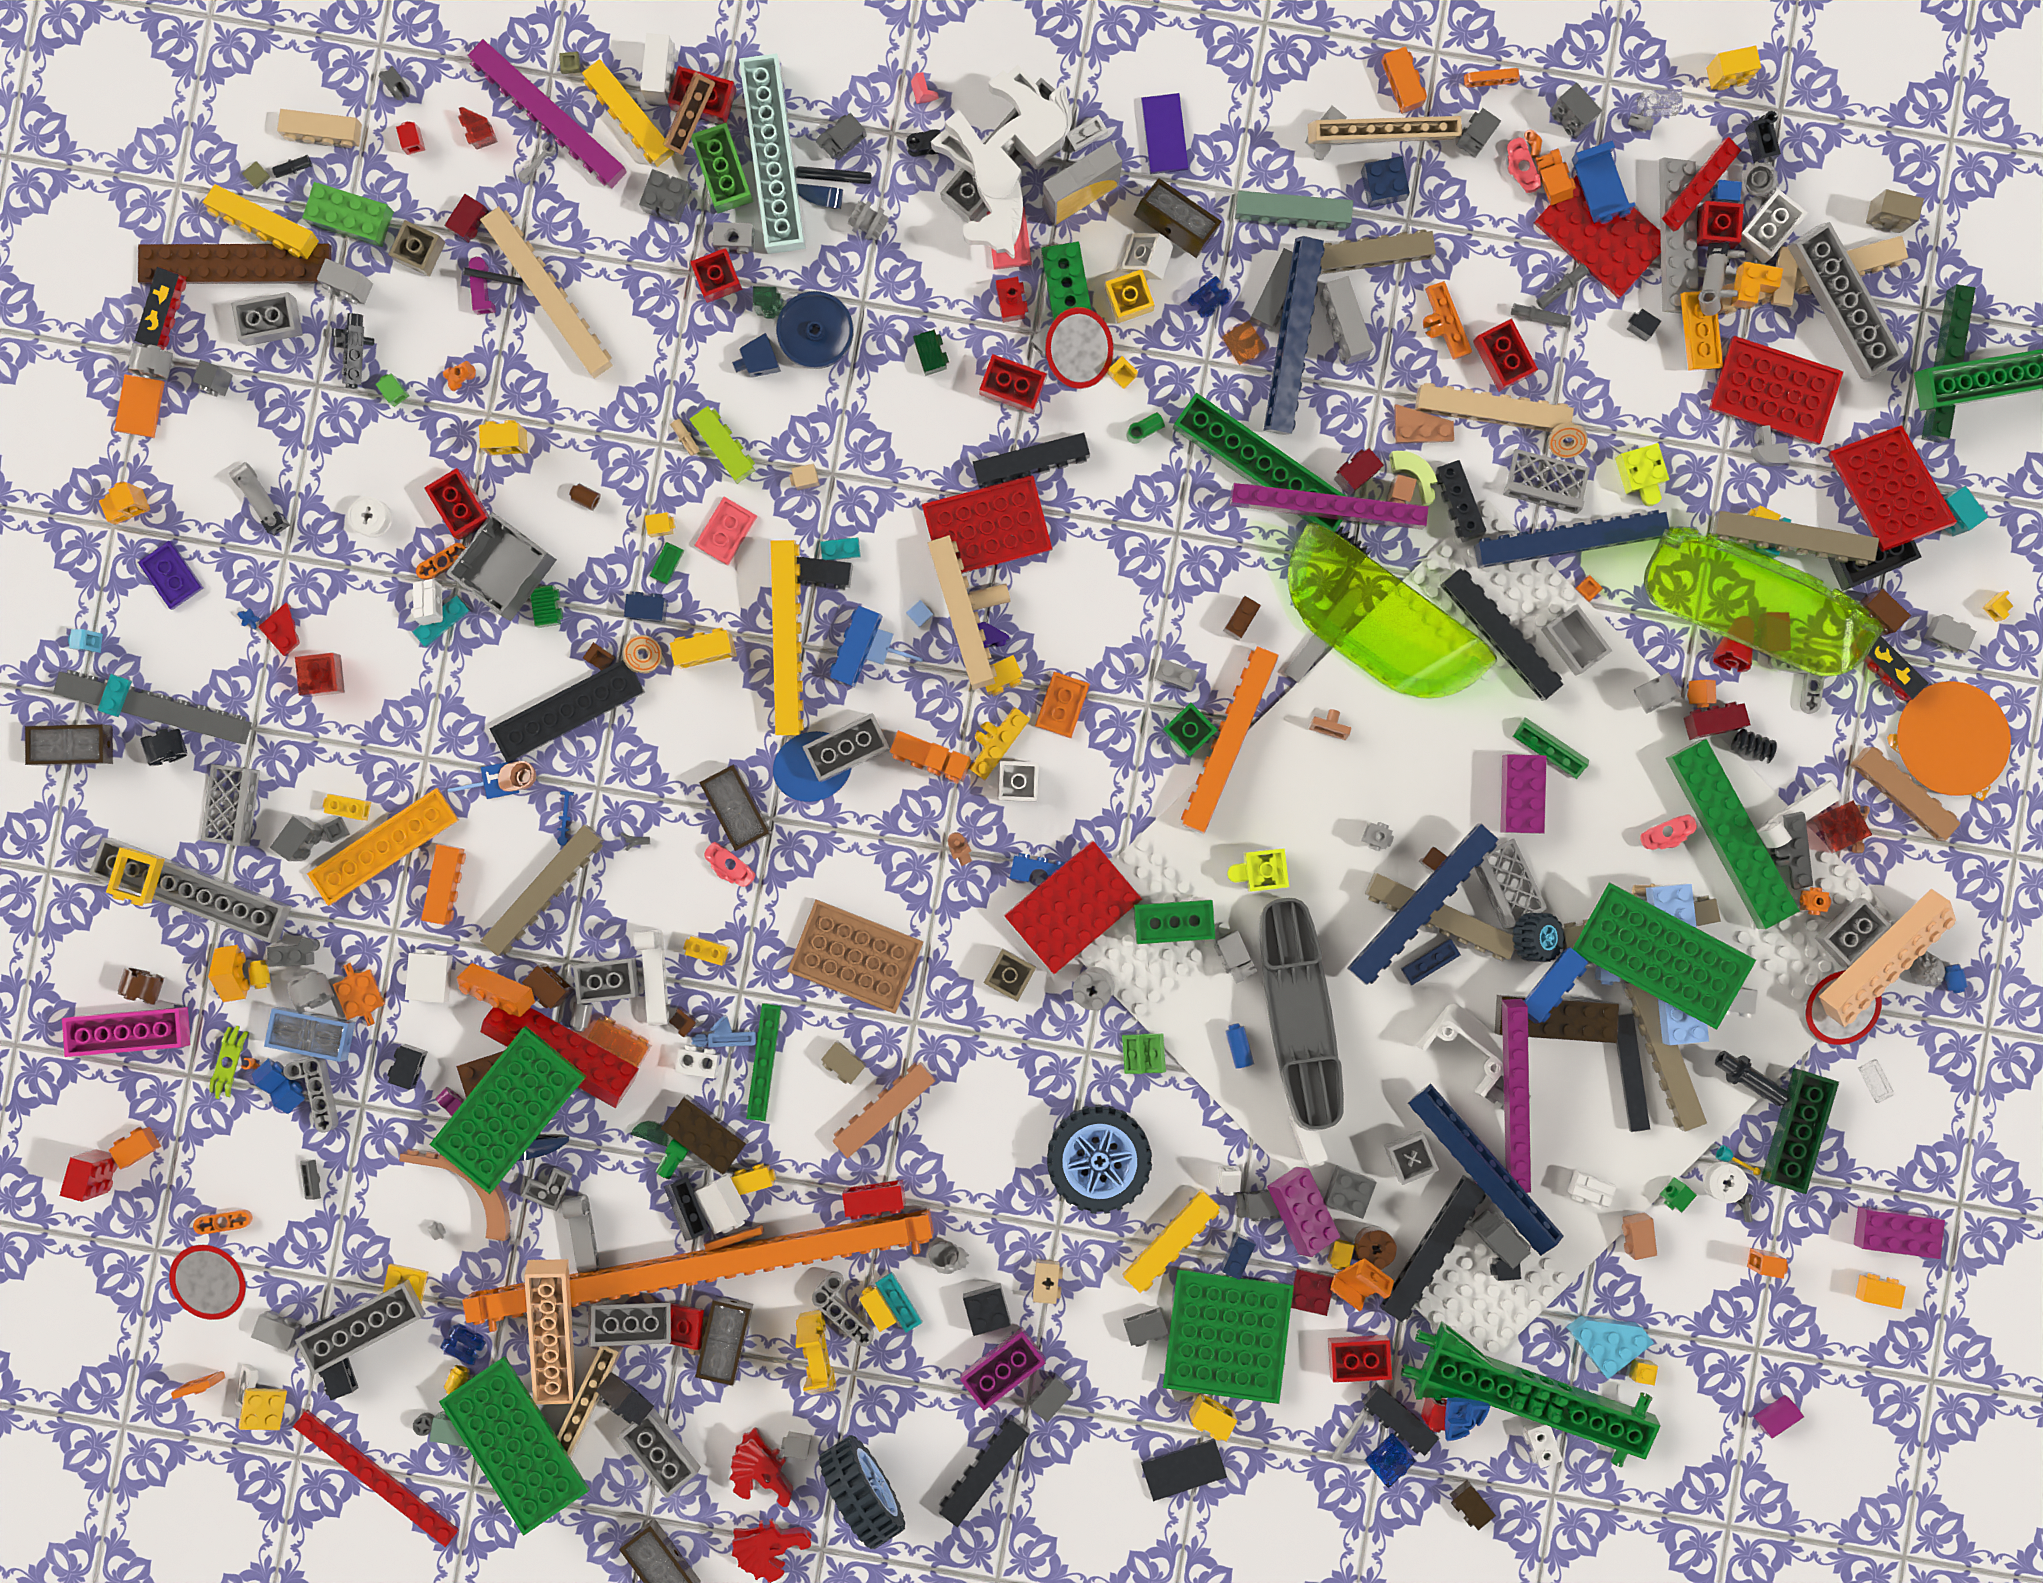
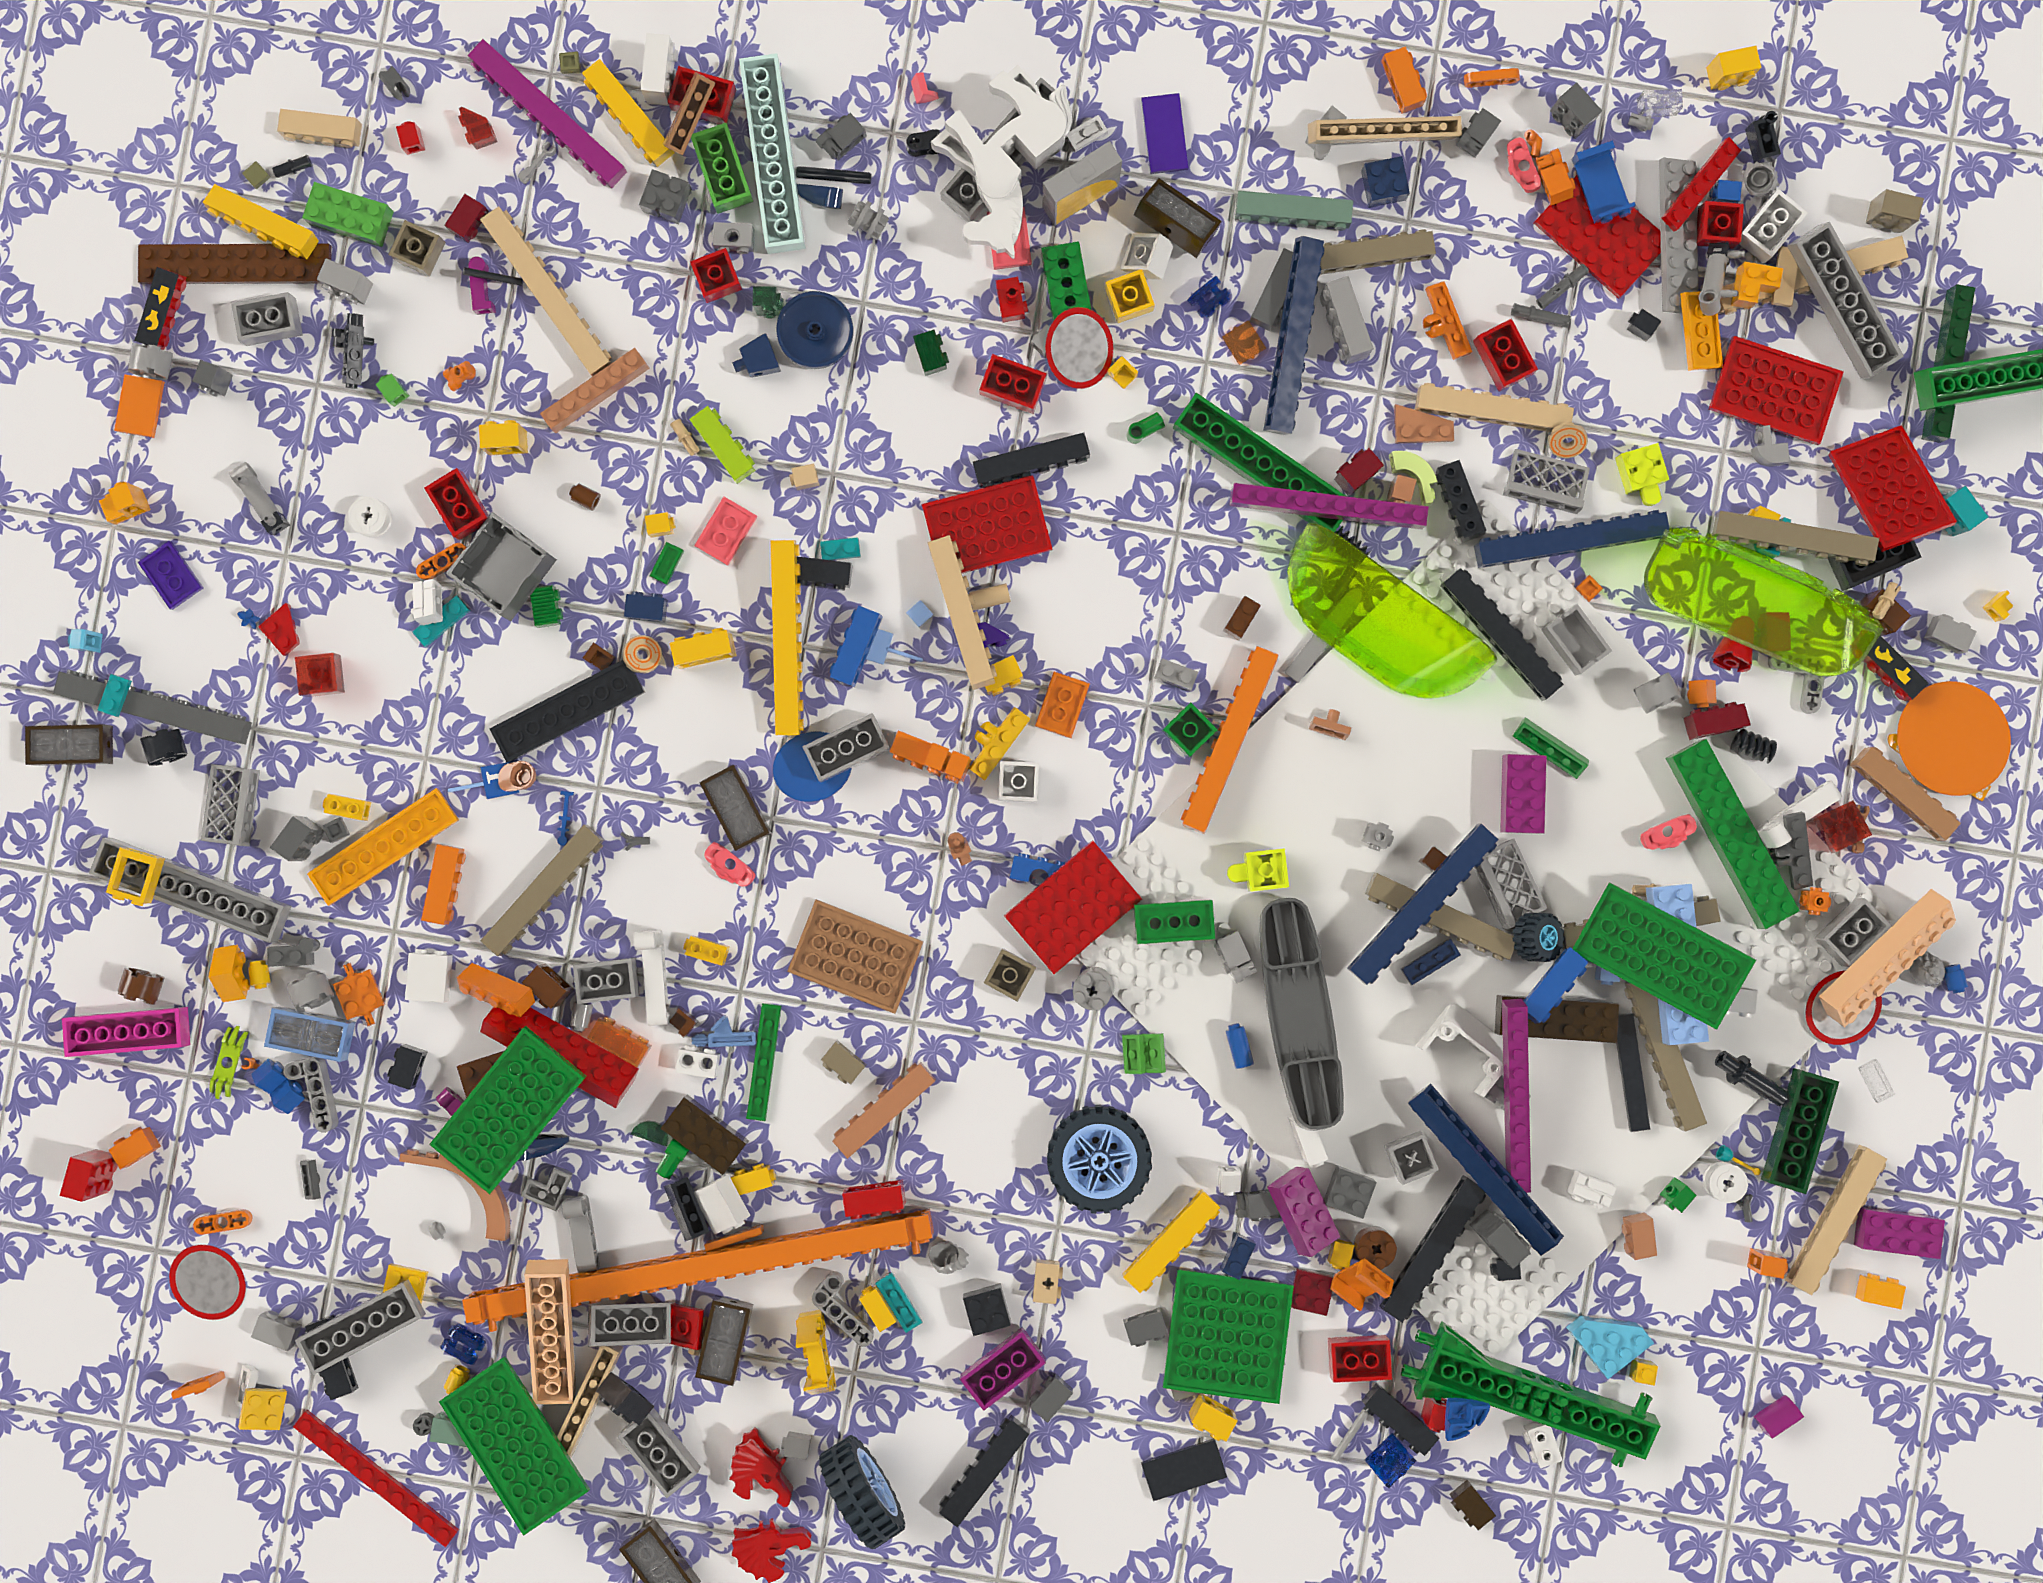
(594, 390): none -> nougat brick
(1836, 1219): none -> tan brick
(1886, 600): none -> tan axle

